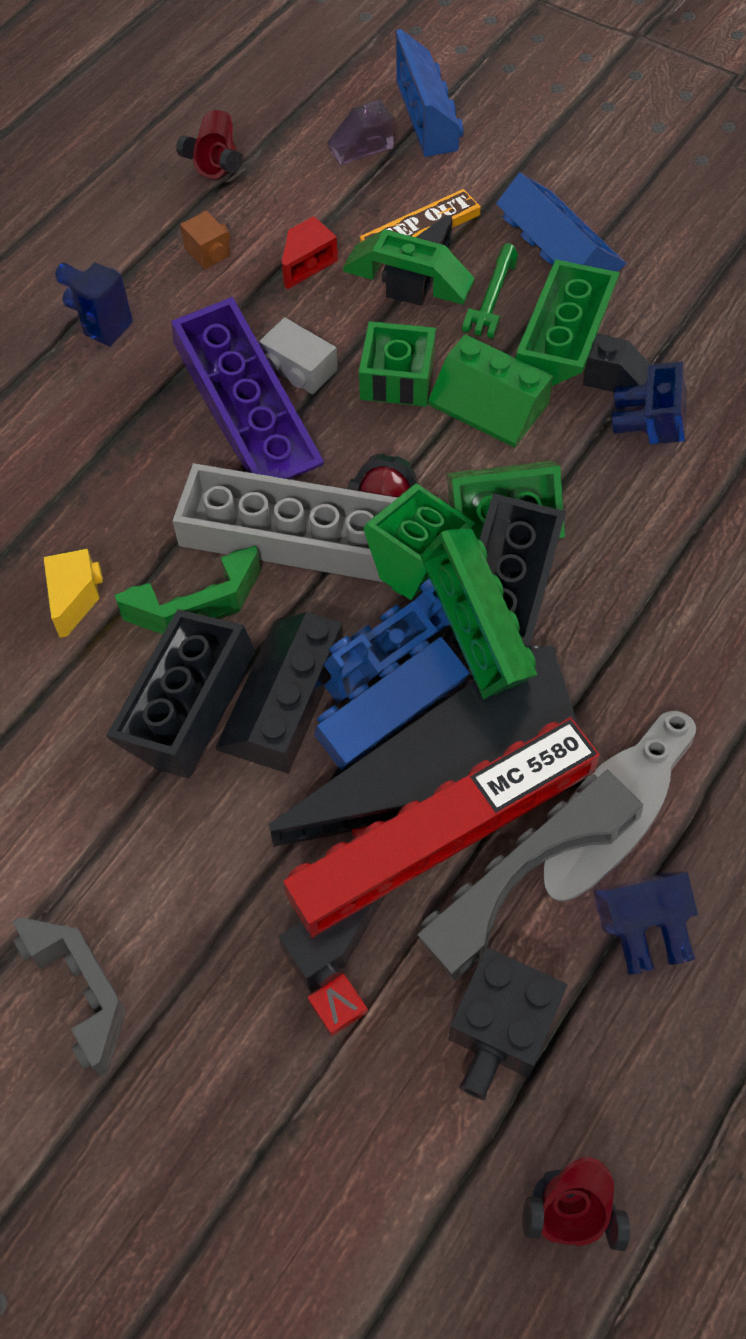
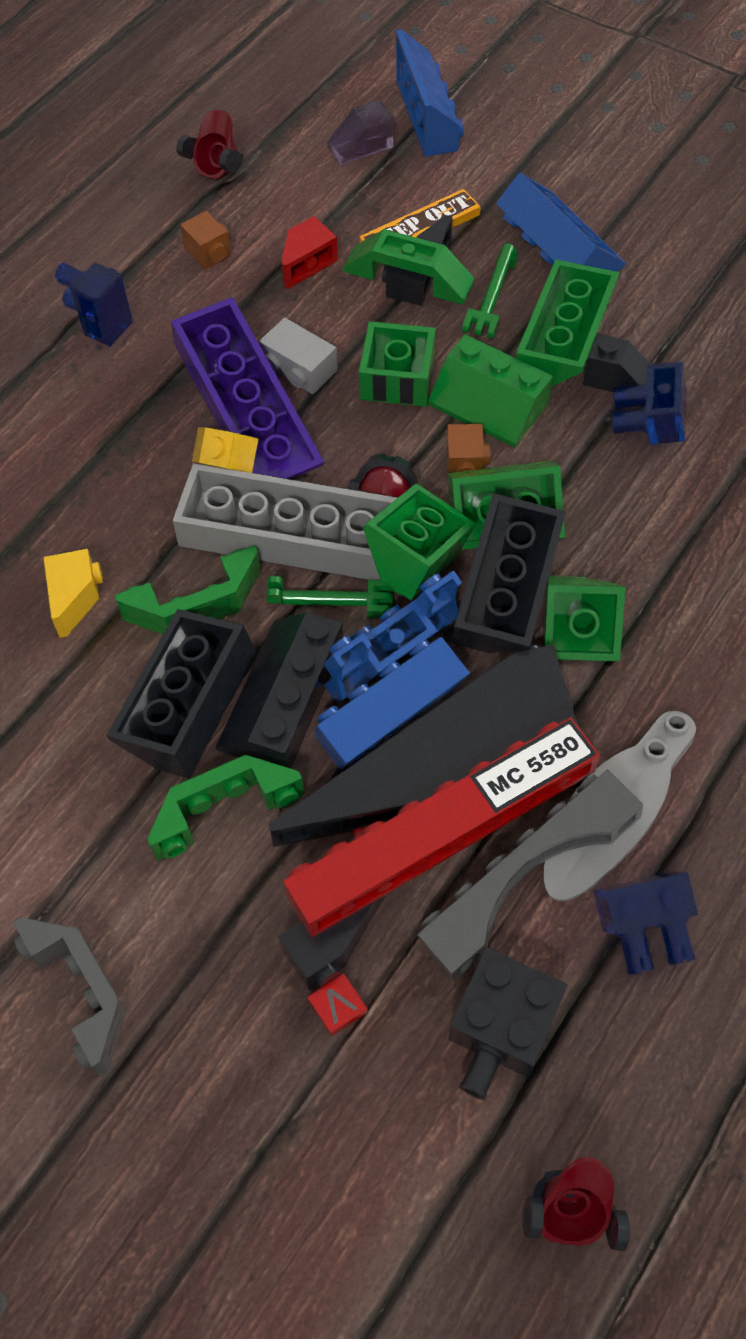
(225, 449): none -> yellow slope
(275, 783): none -> green slope
(377, 599): none -> green hinge
(466, 448): none -> dark orange brick
(478, 612): green slope -> none
(583, 618): none -> green slope

